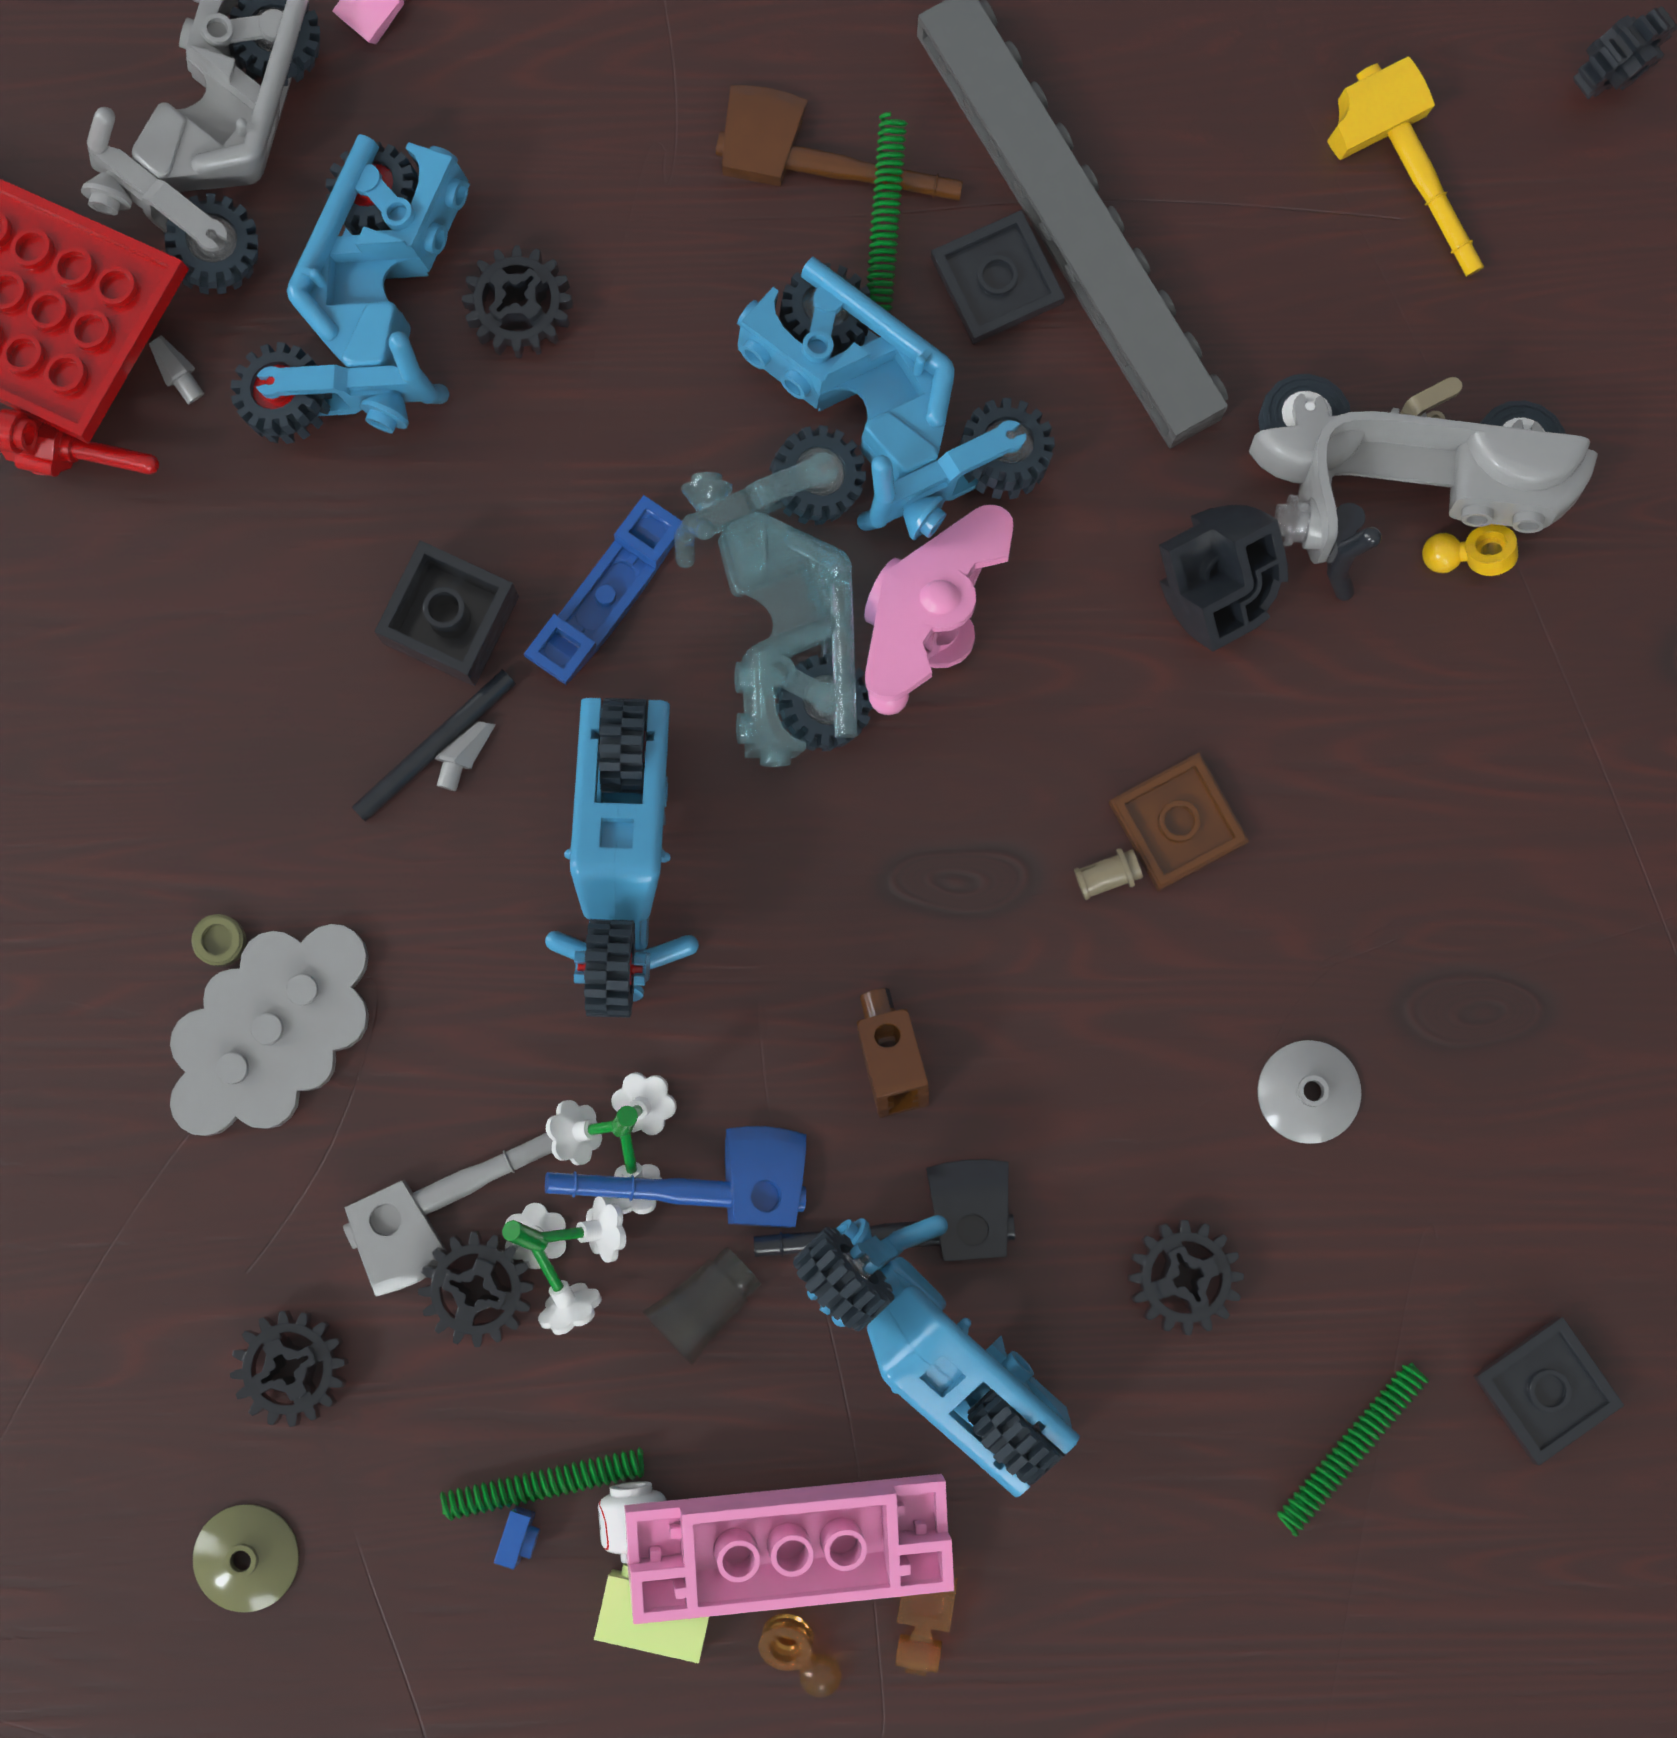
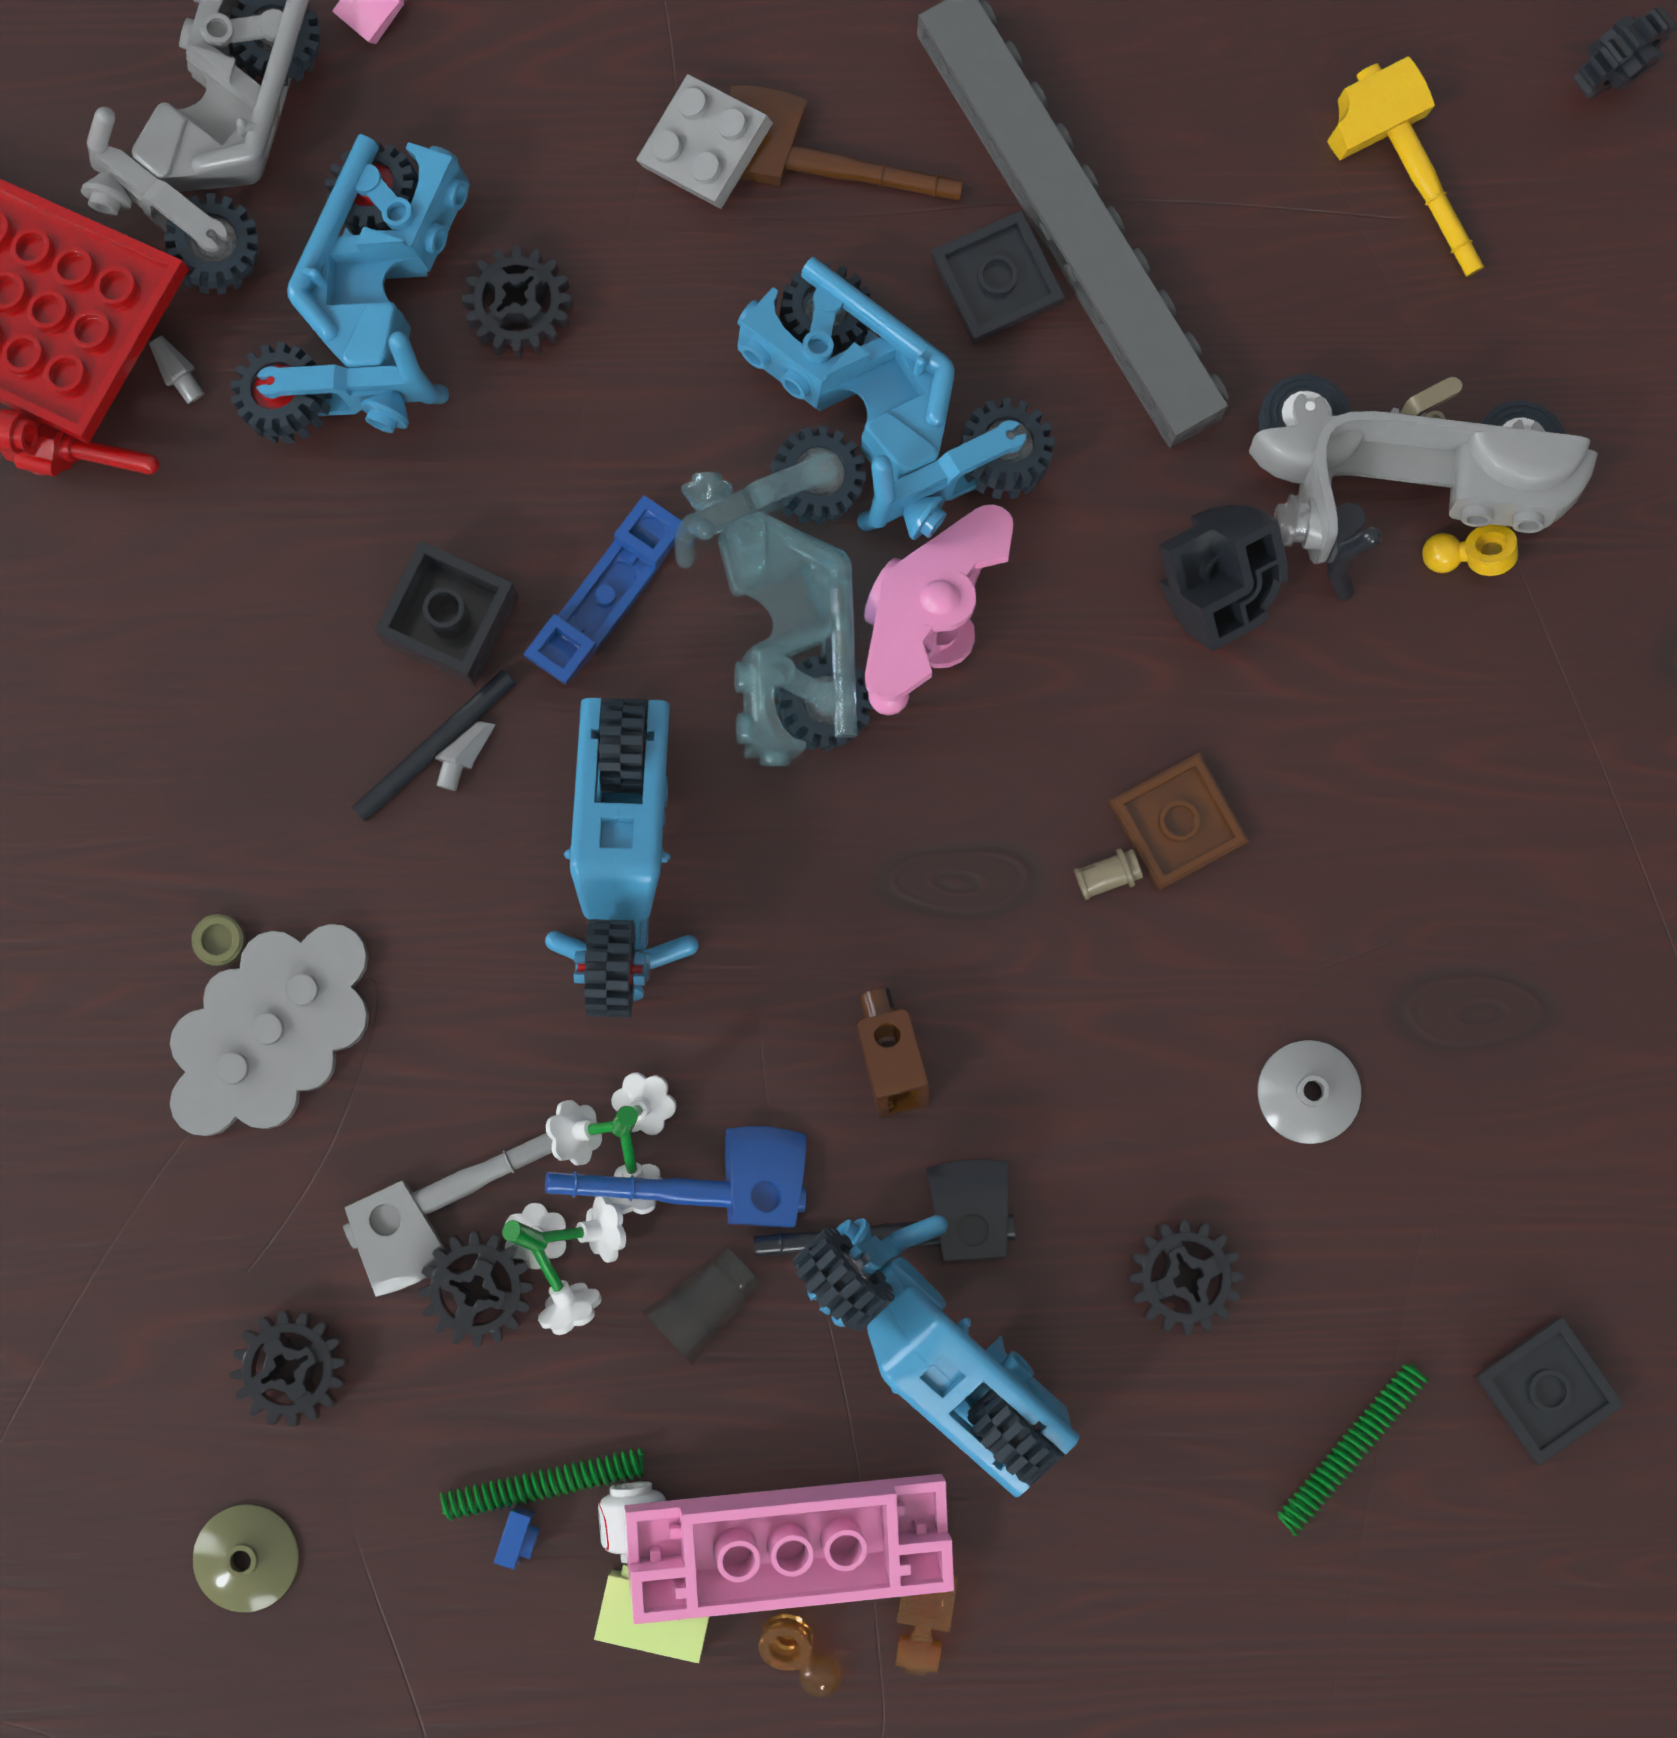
(704, 141): none -> light grey plate
(878, 210): green piece -> none

